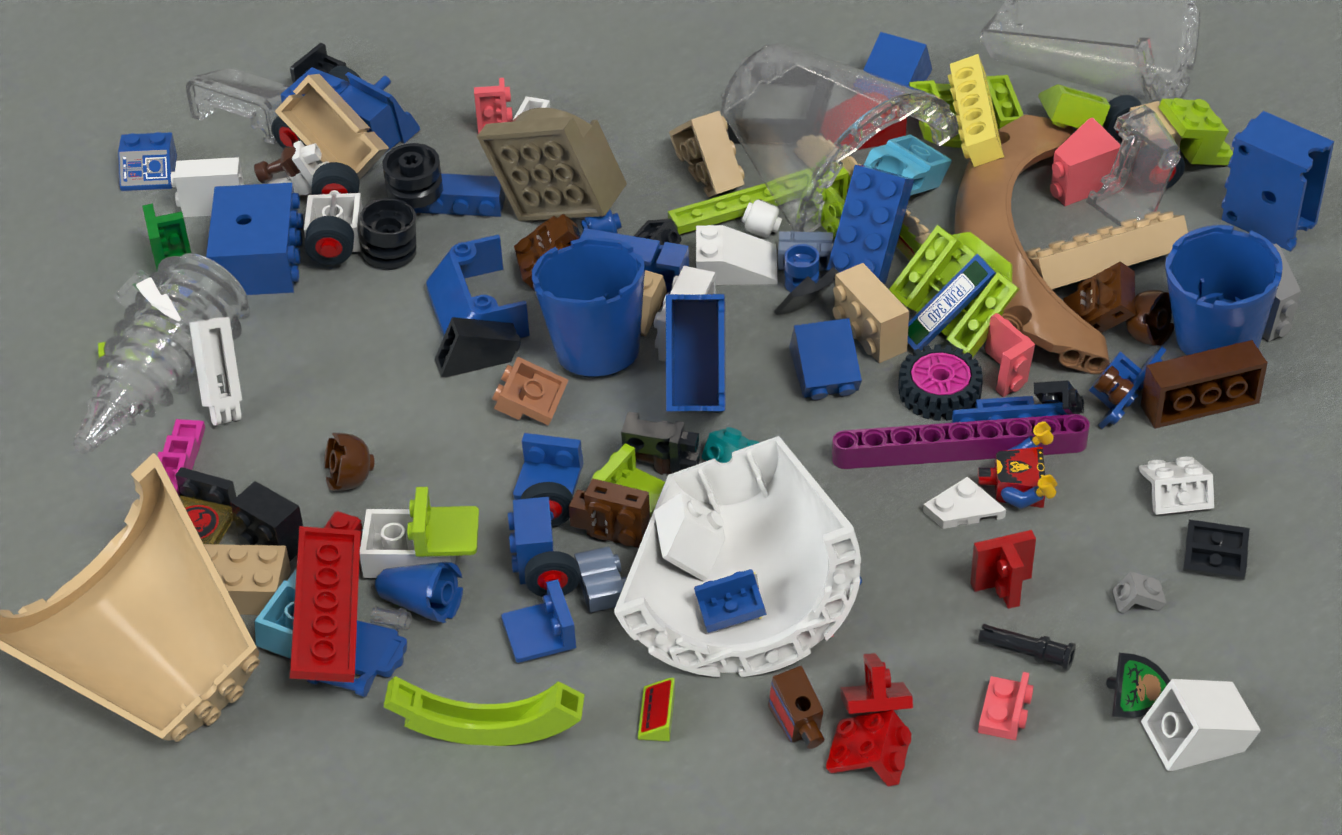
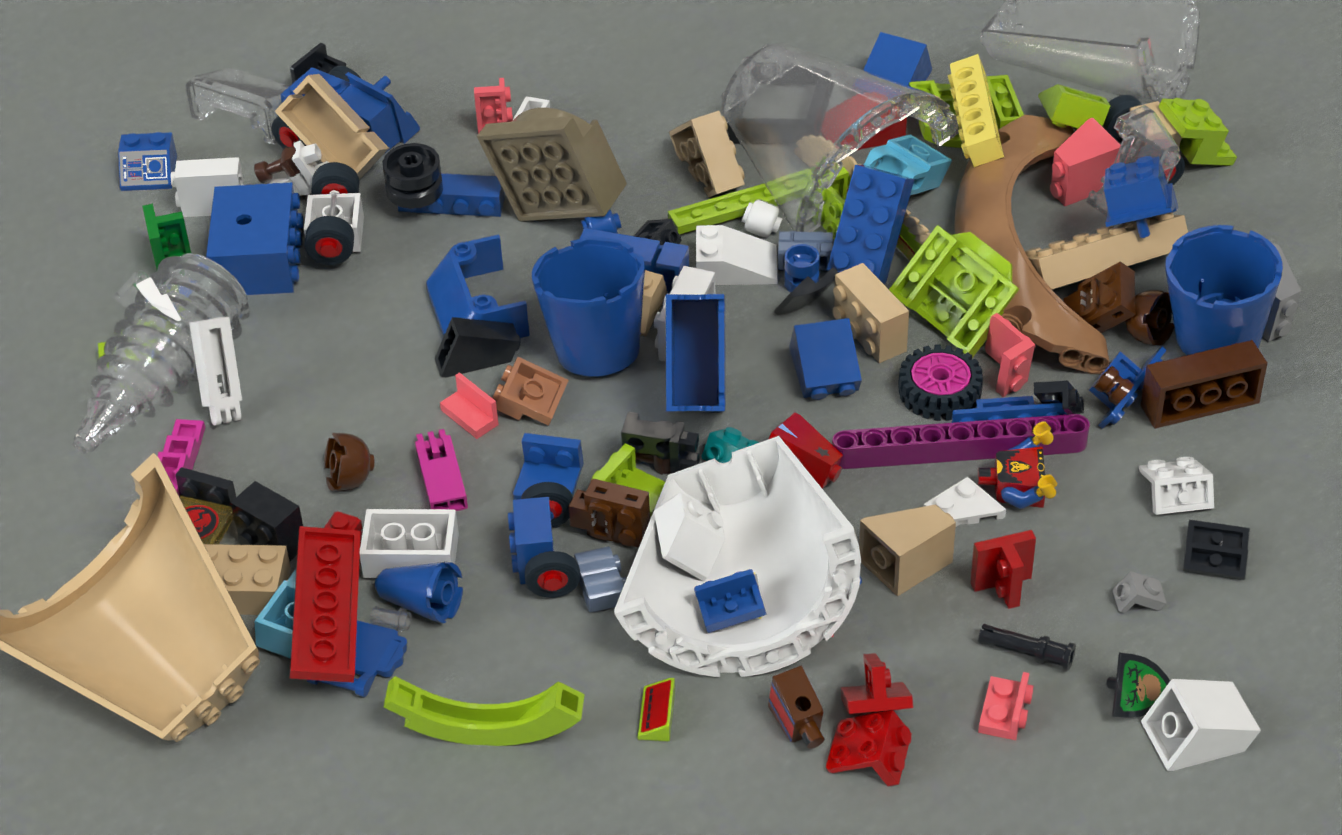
(388, 233): black wheel -> none
(441, 475): none -> dark pink hinge
(442, 529): lime bracket -> none
(471, 408): none -> coral panel
(541, 627): blue bracket -> none
(550, 234): reddish brown piece -> none
(810, 448): none -> red slope
(907, 545): none -> tan slope
(949, 302): tile -> none
(1137, 193): none -> blue piece
(1276, 179): blue gear -> none

